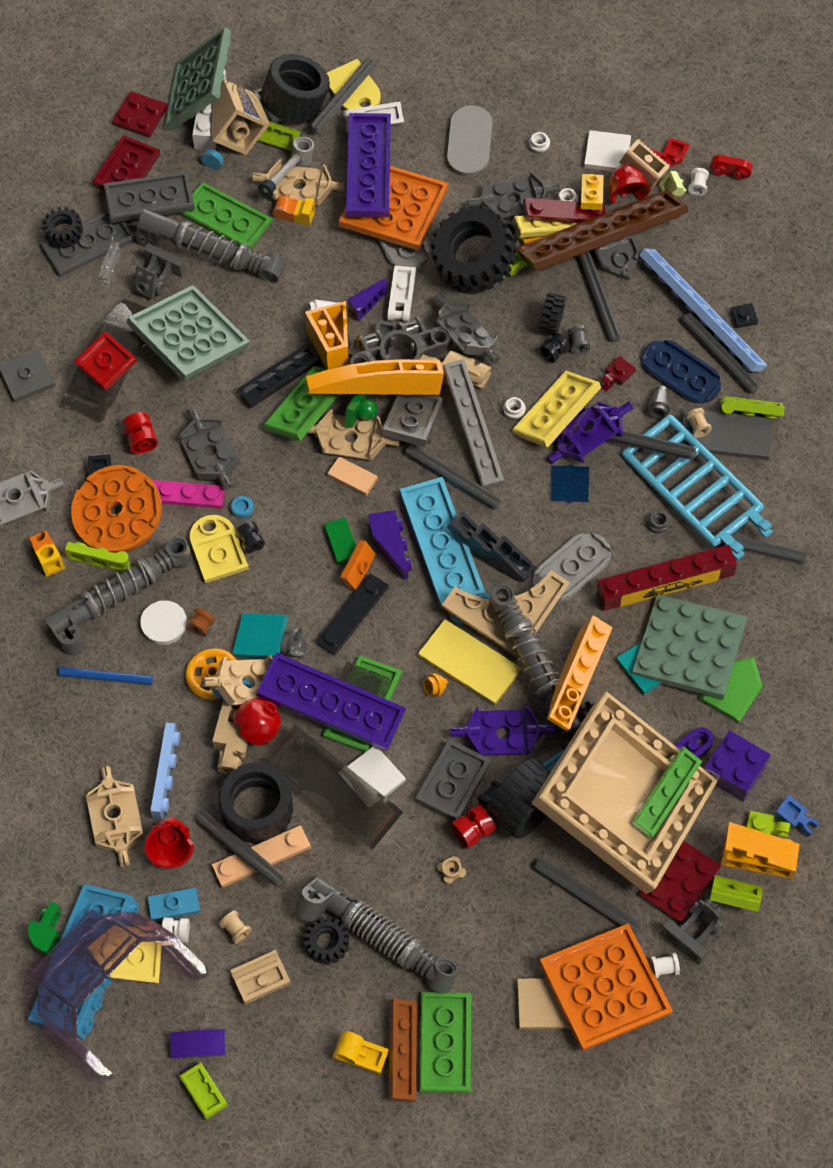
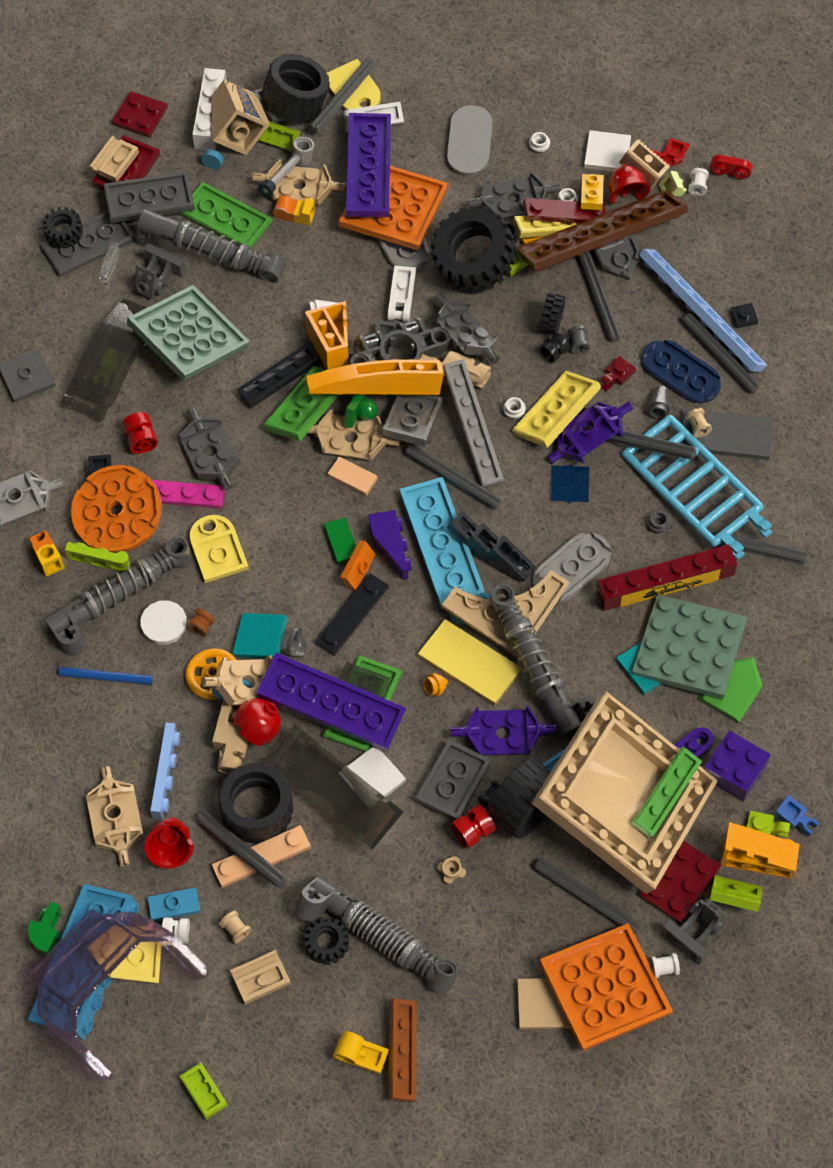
(105, 361): red tile -> none
(114, 159): none -> tan plate
(197, 80): sand green plate -> none
(197, 1043): dark purple slope -> none
(242, 507): dark azure tile -> none
(249, 536): black wheel -> none
(365, 300): dark purple slope -> none
(445, 1043): bright green tile -> none
(578, 672): light orange slope -> none
(750, 407): lime plate -> none

